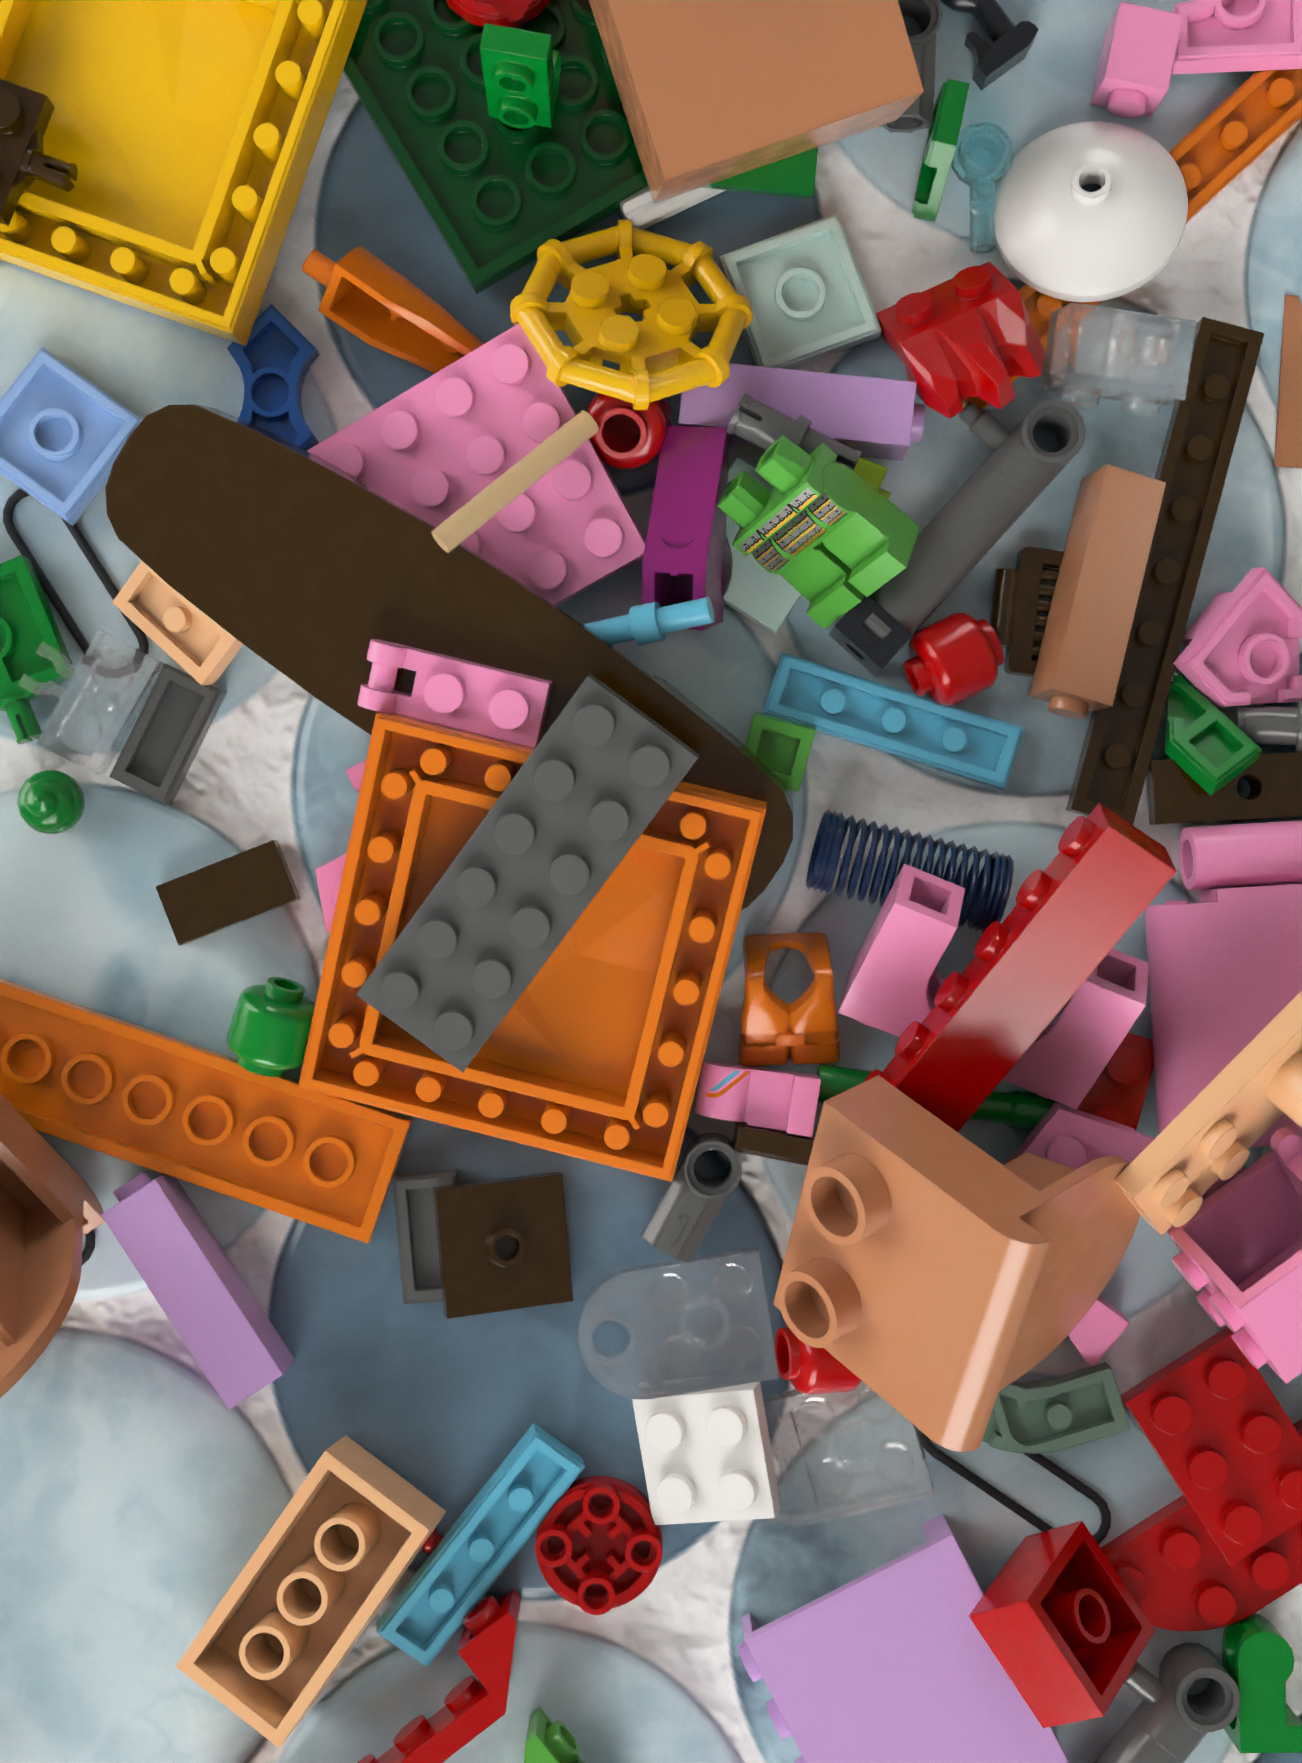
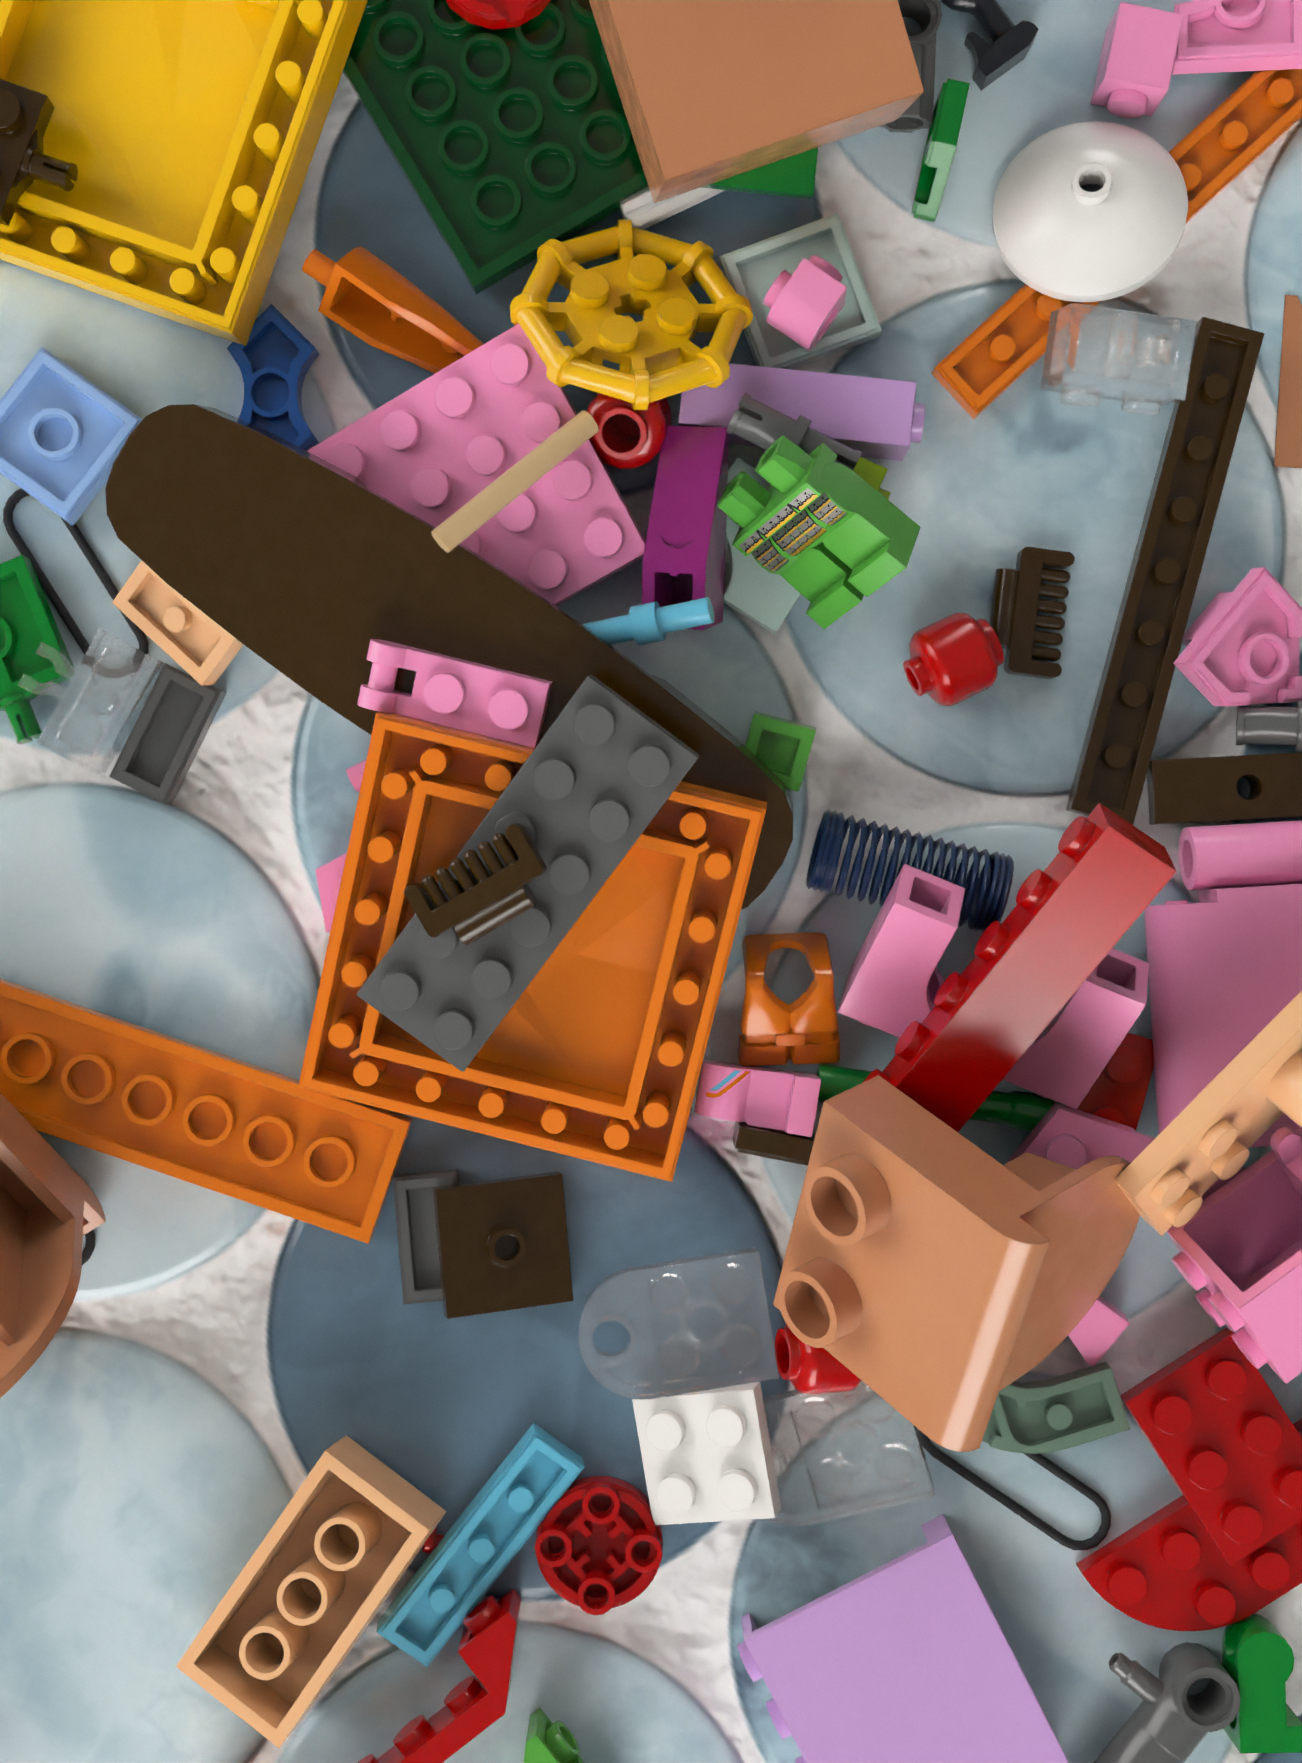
(51, 802): green plate -> none
(197, 1287): lavender brick -> none
(228, 892): dark brown tile -> none
(271, 1027): green head -> none
(492, 900): none -> dark brown piece
(520, 76): green plate -> none
(692, 1201): dark grey piece -> none
(806, 301): none -> bright pink plate
(893, 721): medium azure tile -> none
(962, 529): dark grey piece -> none
(964, 339): red plate -> none
(981, 161): clear light blue plate -> none
(1063, 1625): red brick -> none
(1097, 591): nougat brick -> none
(1203, 738): green tile -> none

